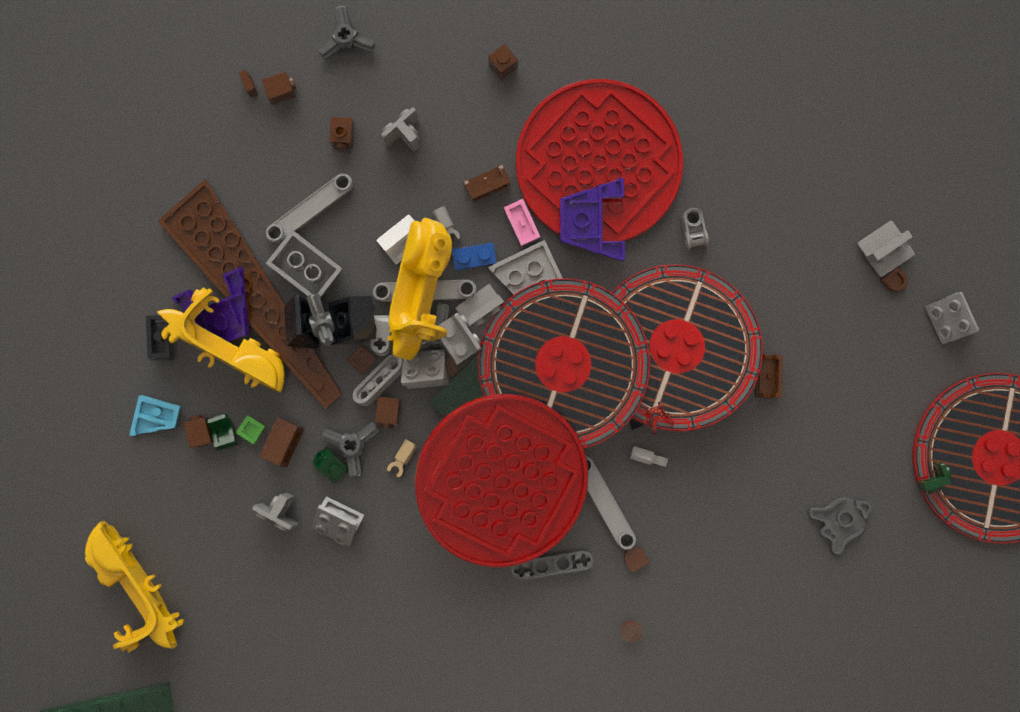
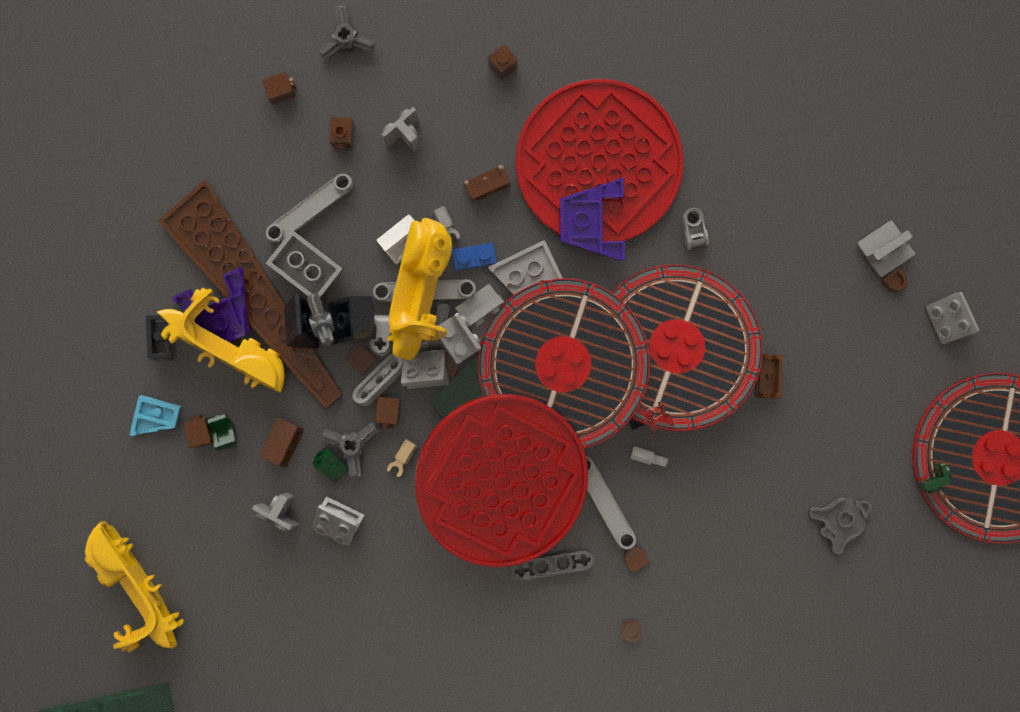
(248, 83): reddish brown tile -> none
(251, 429): bright green plate -> none
(522, 222): bright pink plate -> none

